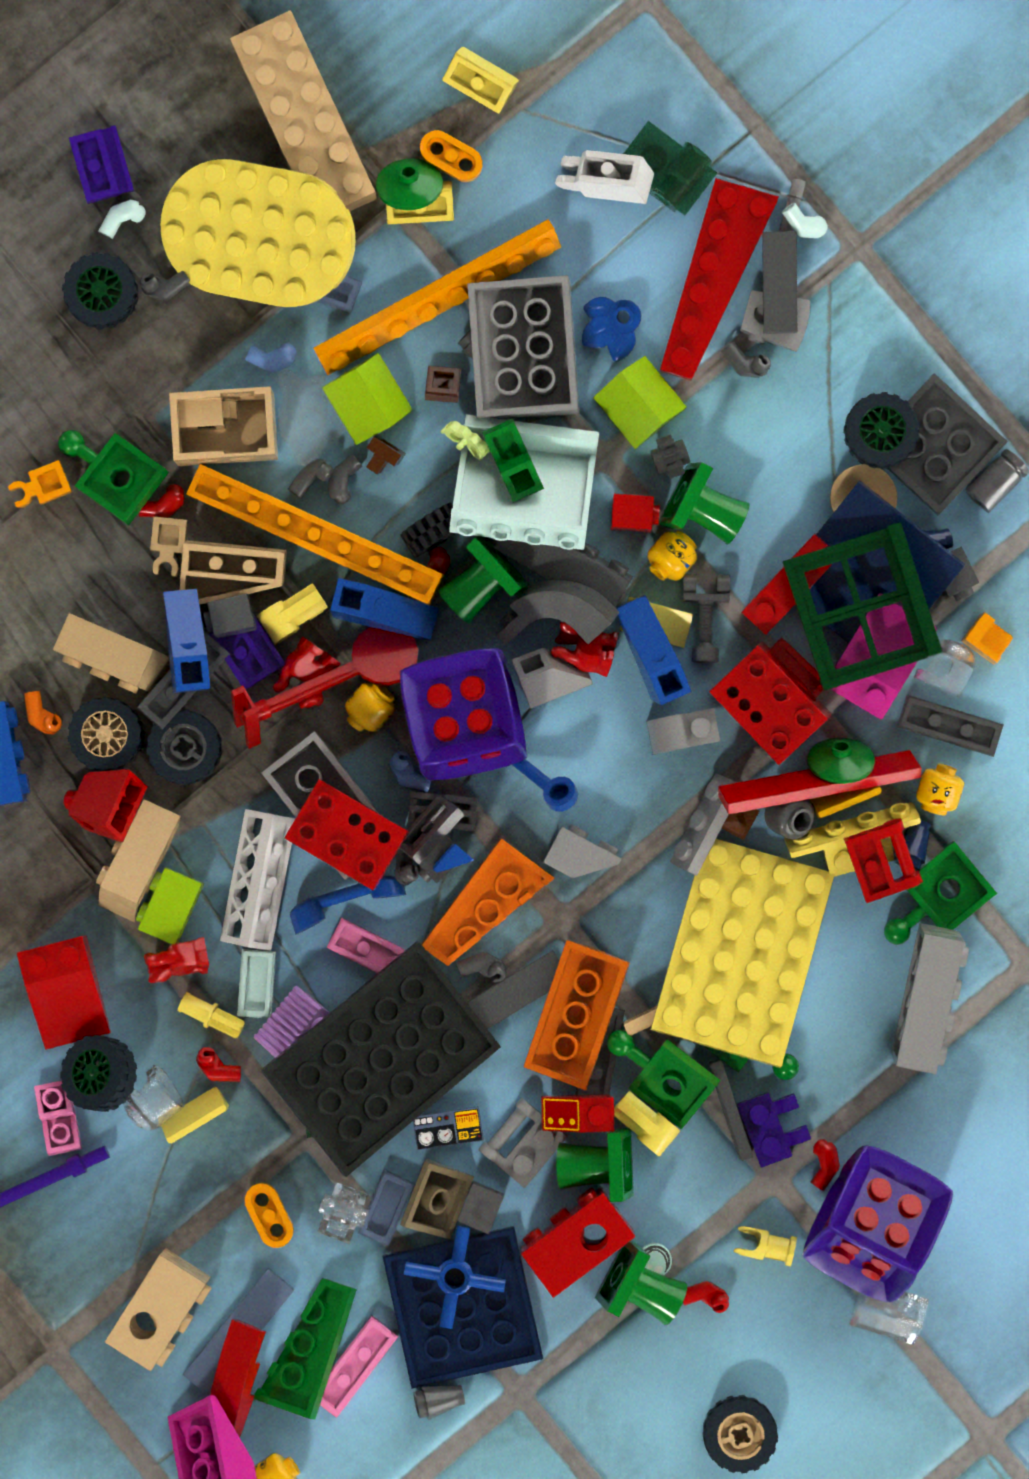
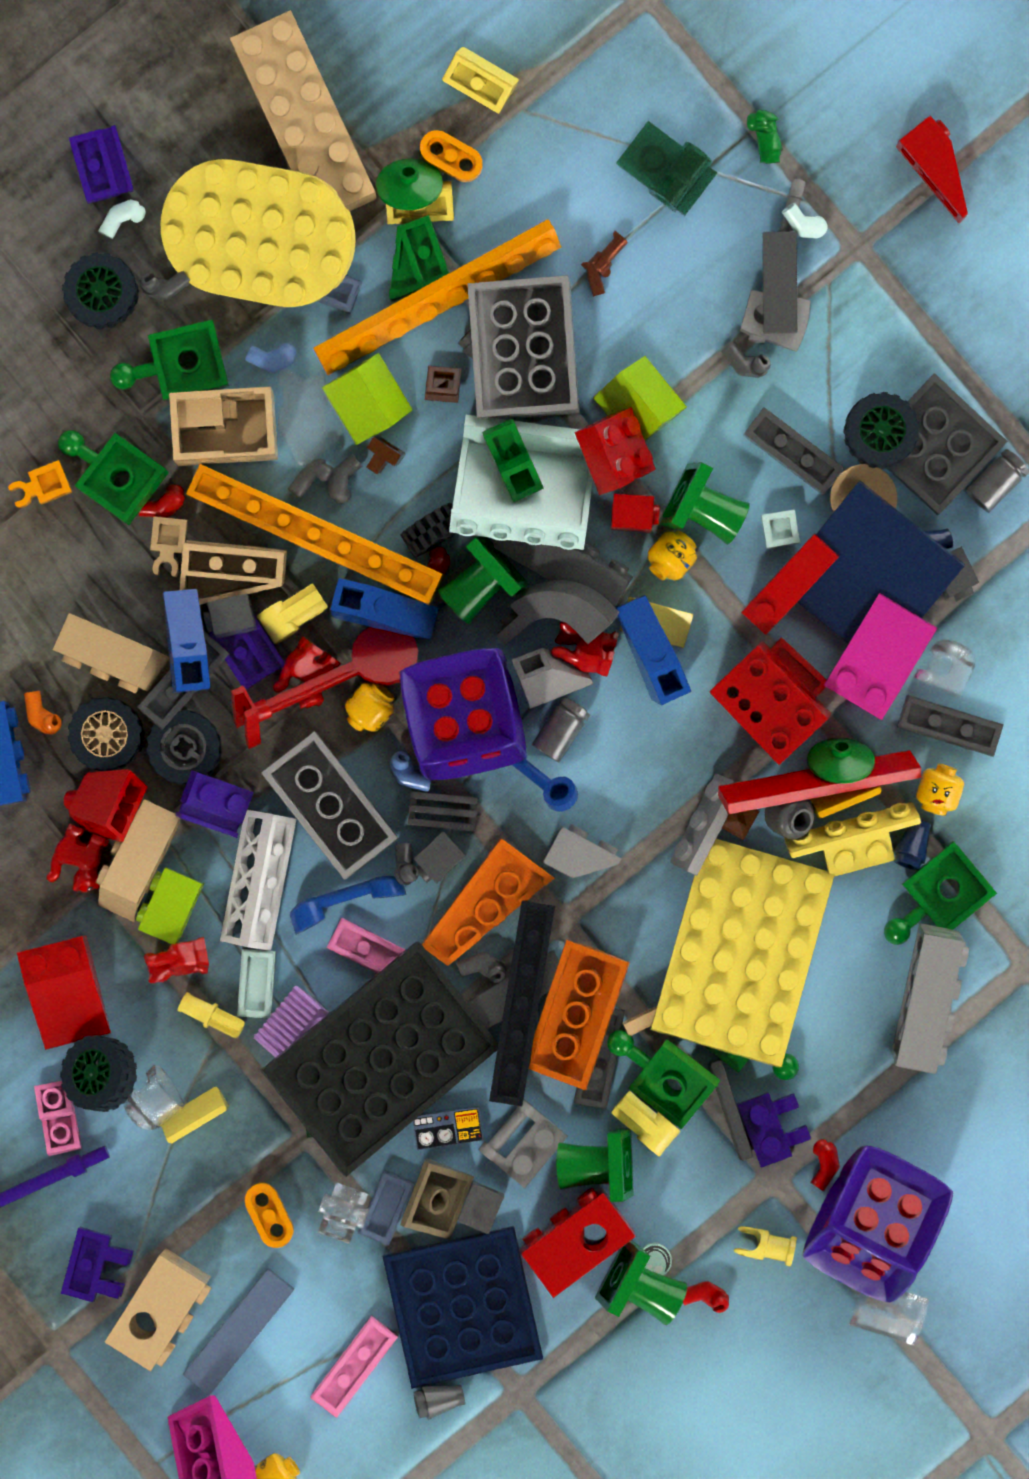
(75, 853): none -> red animal
(87, 1266): none -> dark purple plate
(166, 351): none -> green plate
(214, 803): none -> dark purple plate
(215, 1069): red arm -> none
(237, 1371): red slope -> none
(304, 1366): green wing -> none
(346, 834): red piece -> none
(416, 258): none -> green wing
(430, 828): flat silver tile -> none
(452, 857): blue slope -> none
(456, 1261): blue bar -> none
(463, 436): yellowish green piece -> none
(522, 1003): none -> black plate
(561, 729): none -> flat silver piece
(578, 1113): red slope -> none
(601, 262): none -> copper piece
(607, 329): blue plate -> none
(608, 176): white hinge -> none
(615, 451): none -> red piece
(670, 456): dark grey gear -> none
(683, 731): light grey brick -> none
(705, 651): dark grey bar -> none
(723, 249): red wing -> none
(740, 1434): black wheel -> none
(767, 137): none -> green arm
(780, 529): none -> light aqua plate
(793, 451): none -> dark grey plate
(872, 865): red plate -> none
(908, 592): dark green window -> none
(933, 158): none -> red slope
(987, 638): light orange panel -> none

